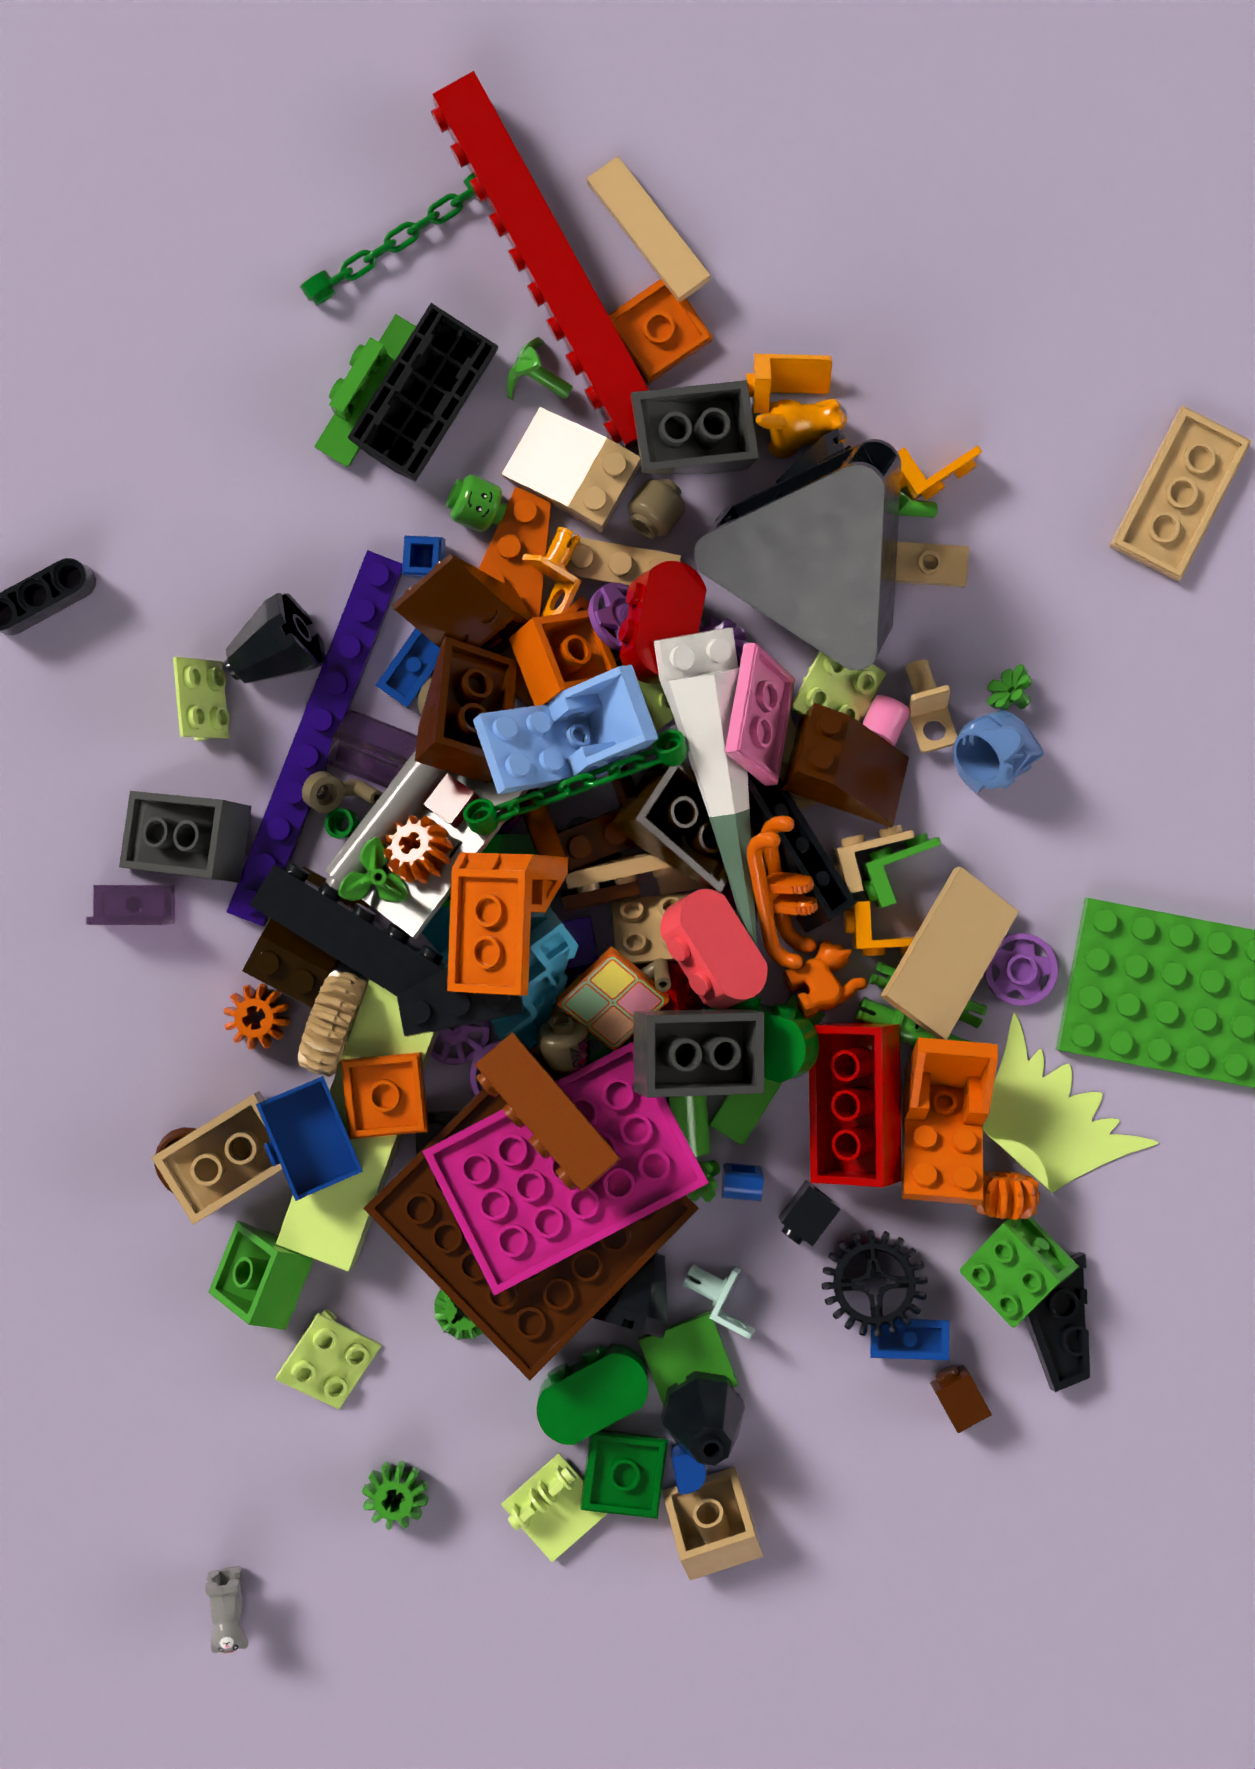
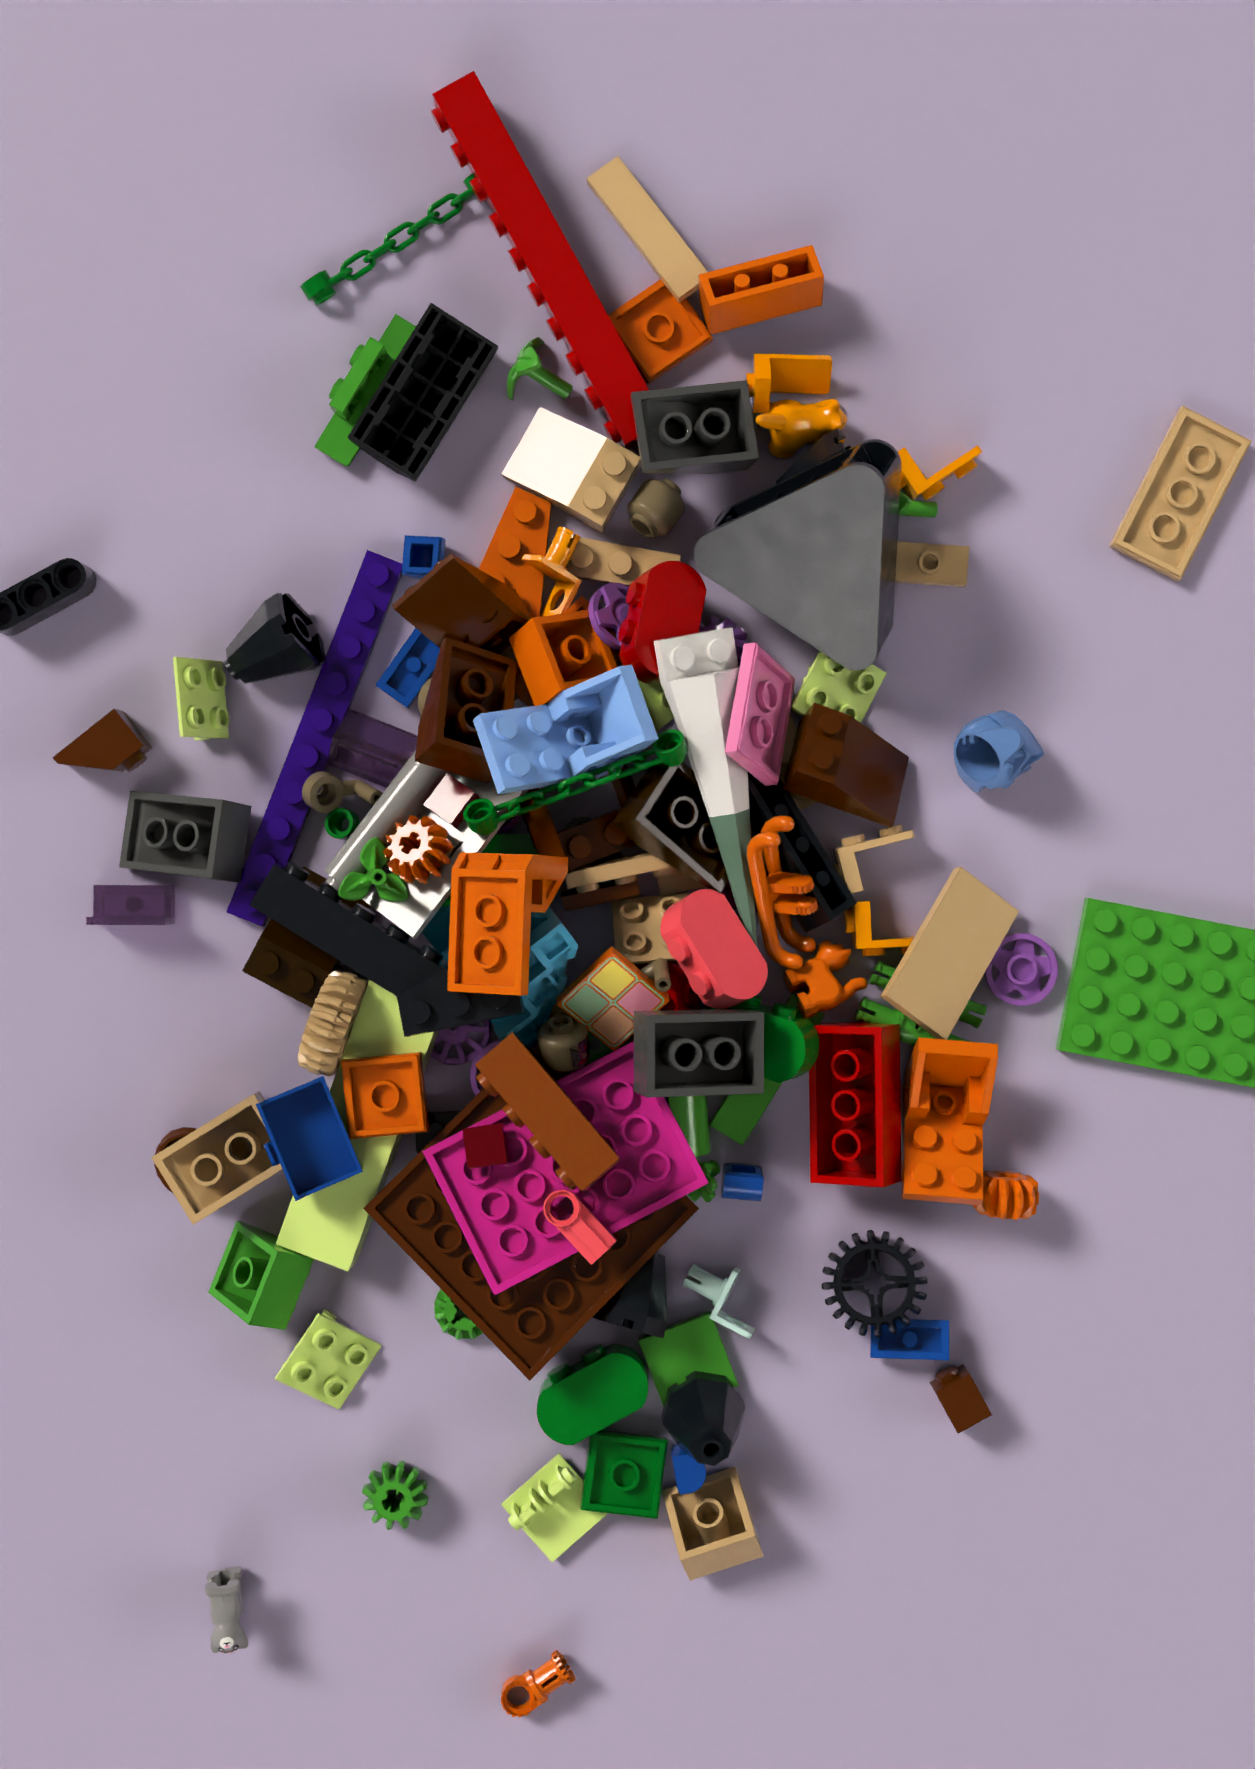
(107, 745): none -> reddish brown slope
(245, 1007): orange gear -> none
(476, 503): bright green head -> none
(485, 1145): none -> dark red tile
(538, 1684): none -> orange connector
(582, 1228): none -> coral piece
(587, 953): dark purple brick -> none
(761, 289): none -> orange brick
(808, 1214): black brick -> none
(877, 884): bright green bracket -> none
(886, 718): bright pink brick -> none
(929, 705): tan bracket -> none
(1010, 689): bright green plant -> none
(1017, 1268): bright green bracket -> none
(1046, 1127): yellowish green piece -> none
(1061, 1332): black wing -> none

